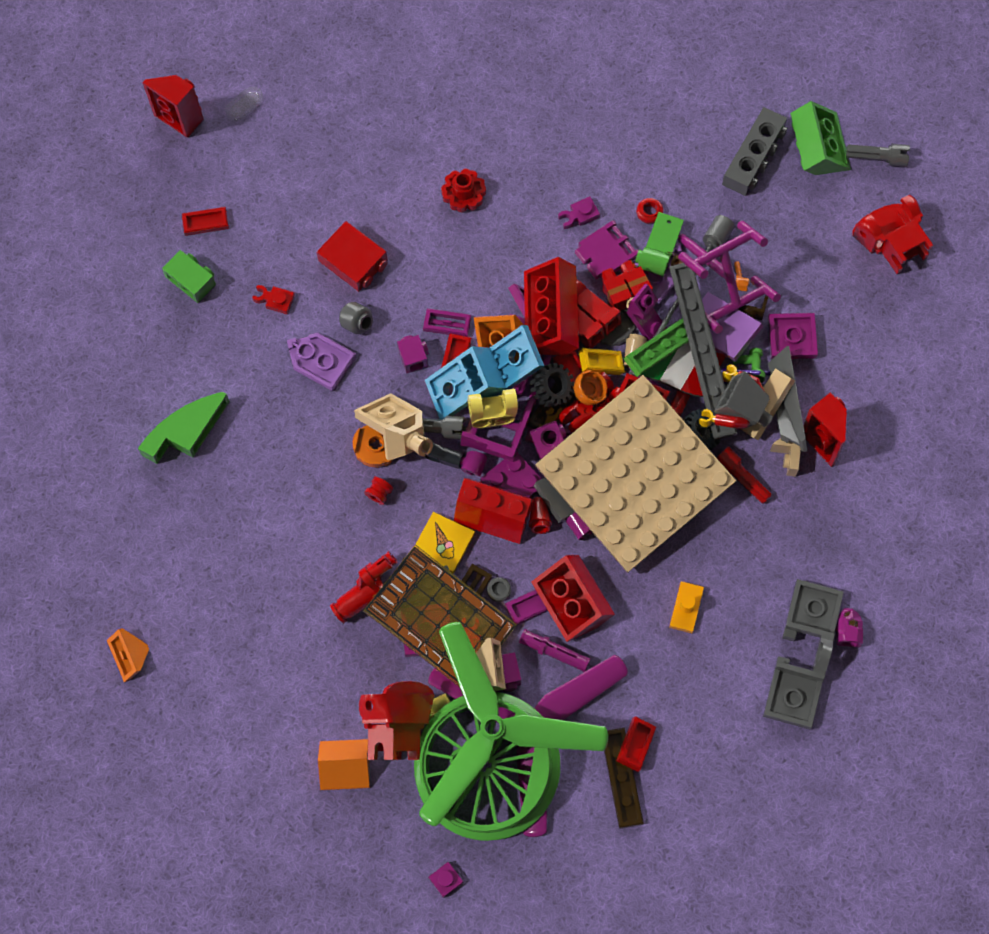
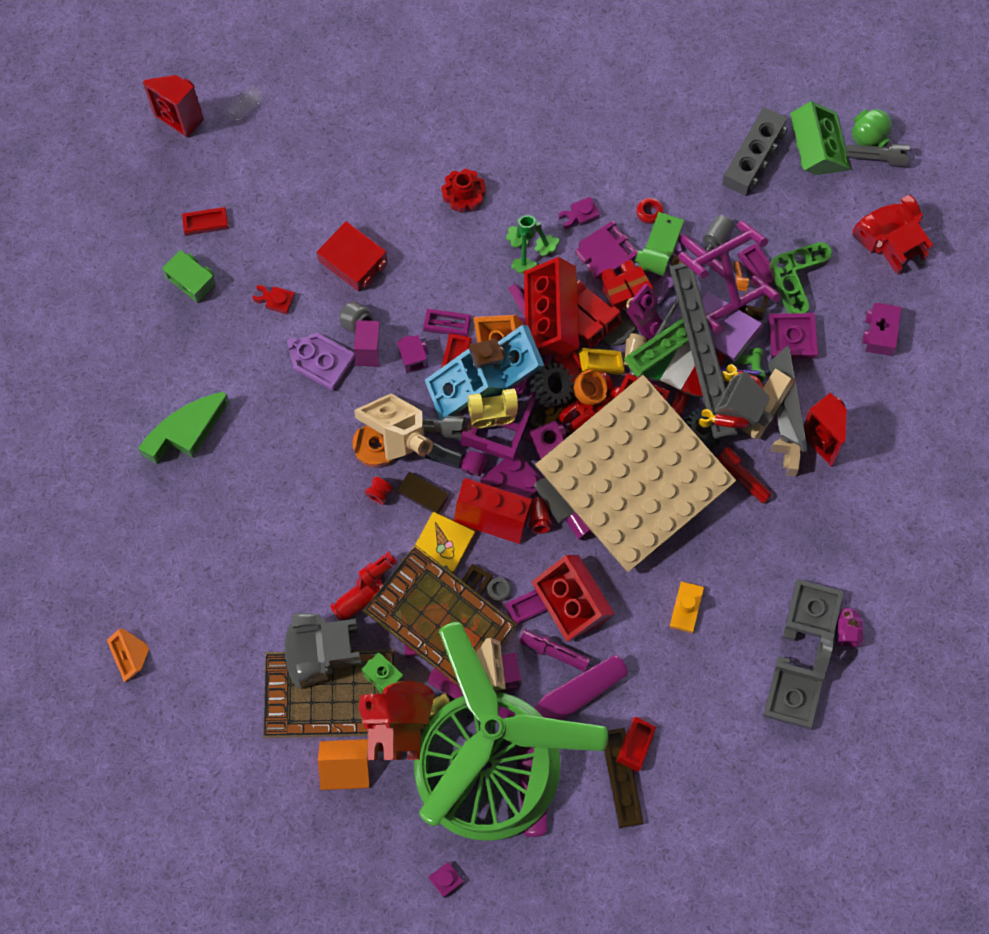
(317, 648): none -> dark grey piece
(318, 710): none -> piece
(367, 343): none -> magenta slope
(380, 665): none -> bright green head
(422, 493): none -> dark brown tile
(487, 354): none -> reddish brown bracket
(525, 231): none -> plant
(756, 263): none -> magenta tile
(791, 268): none -> bright green beam
(872, 128): none -> bright green plant
(883, 341): none -> magenta brick

